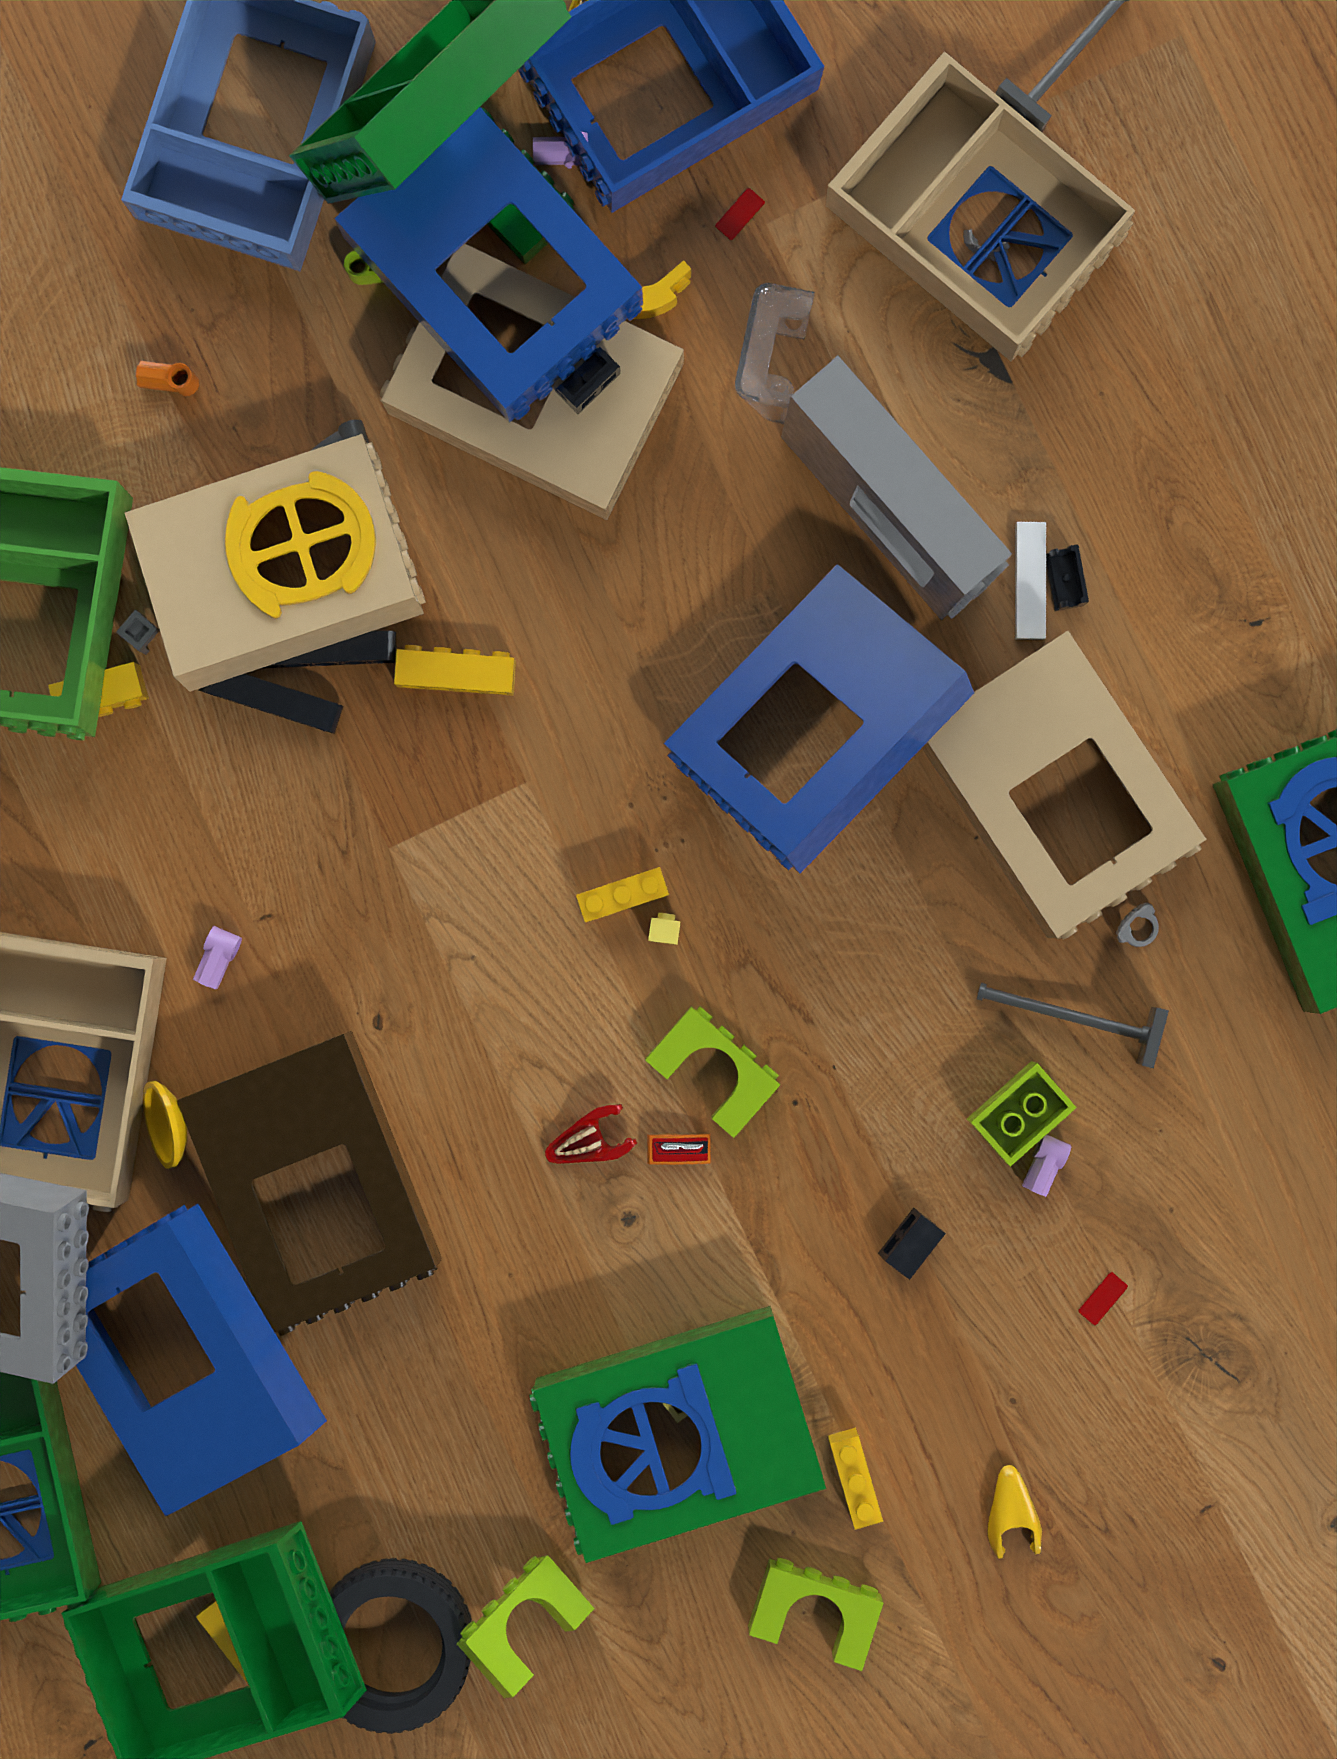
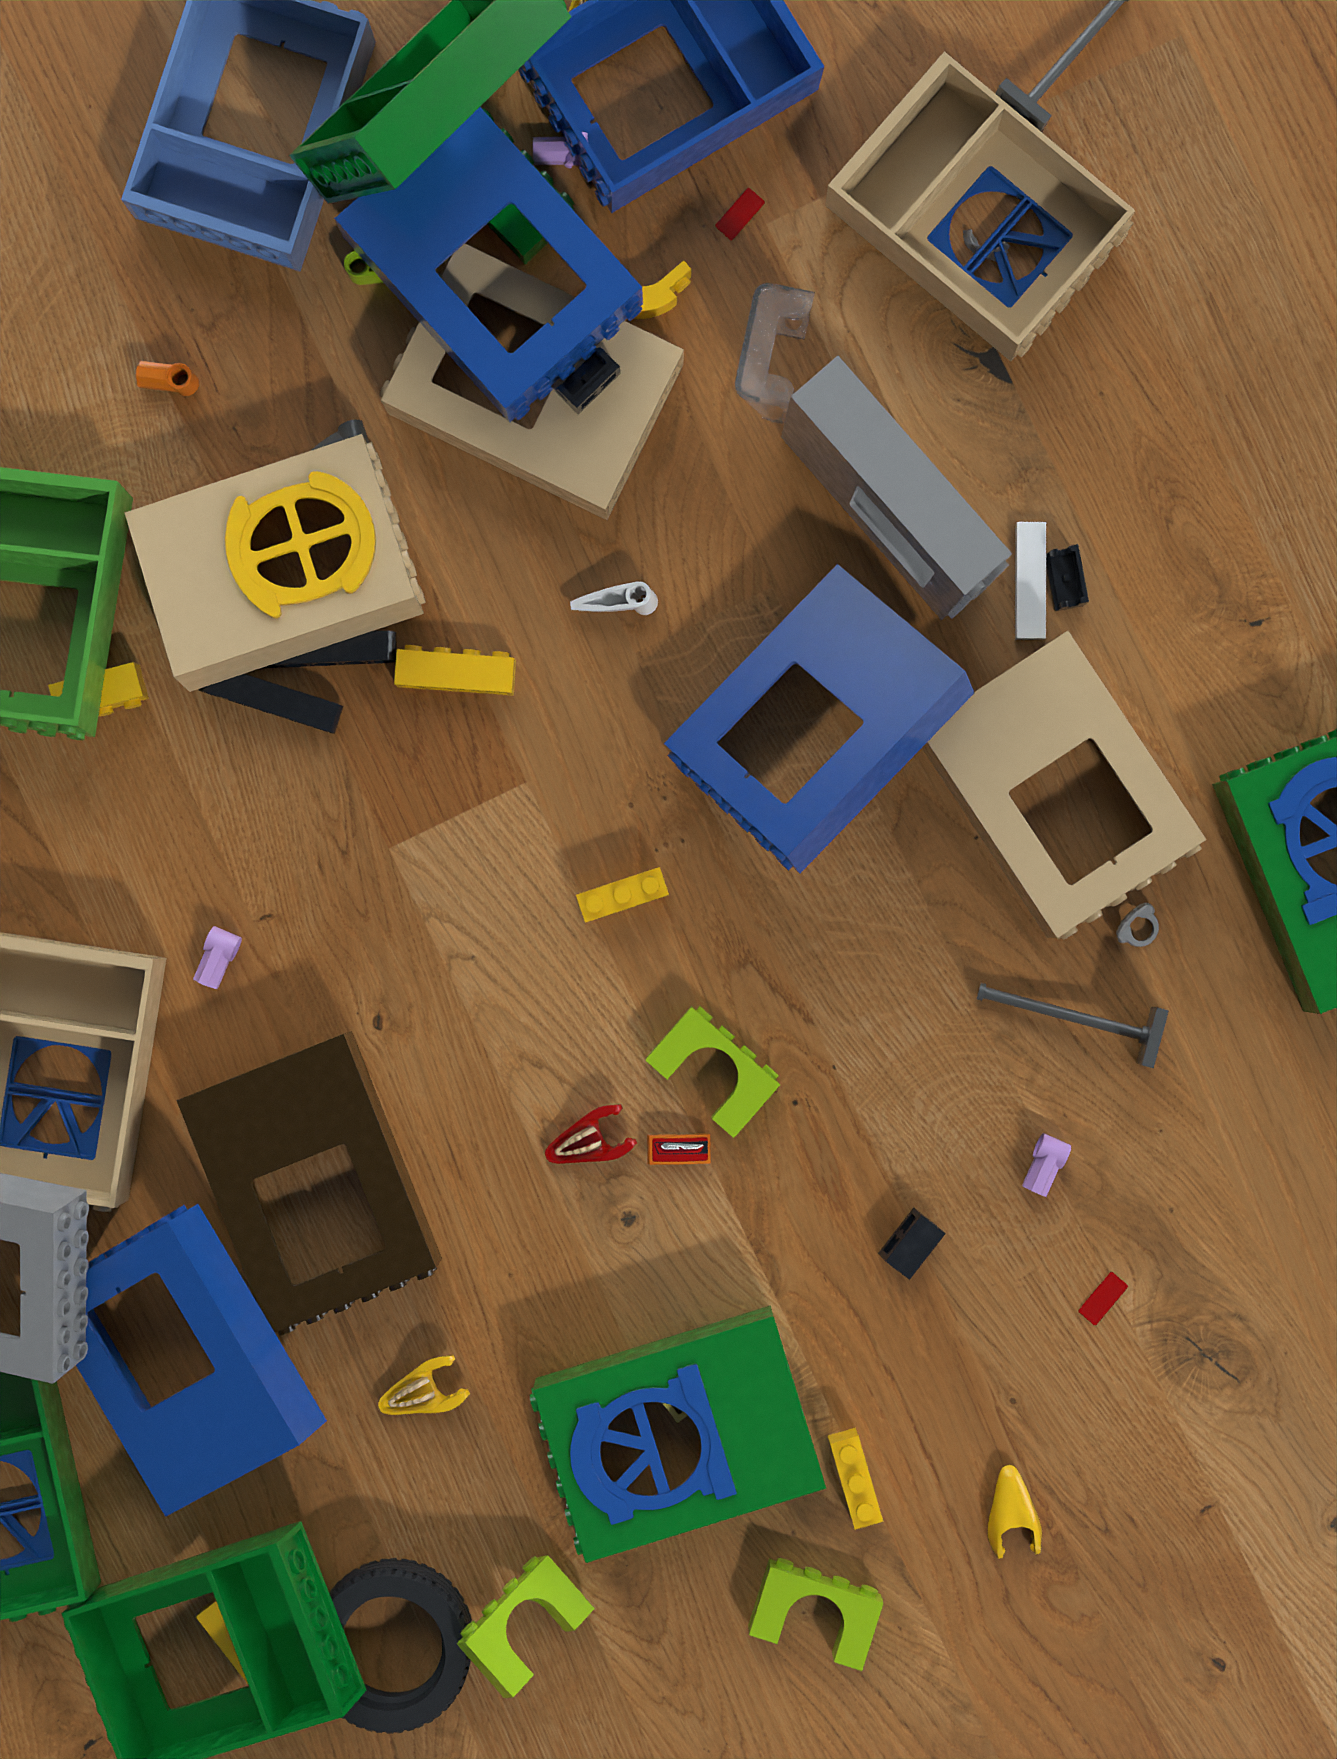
(138, 631): dark grey panel -> none
(164, 1124): yellow dish -> none
(419, 1392): none -> yellow animal
(618, 598): none -> white piece
(664, 929): light yellow plate -> none
(1021, 1113): lime brick -> none

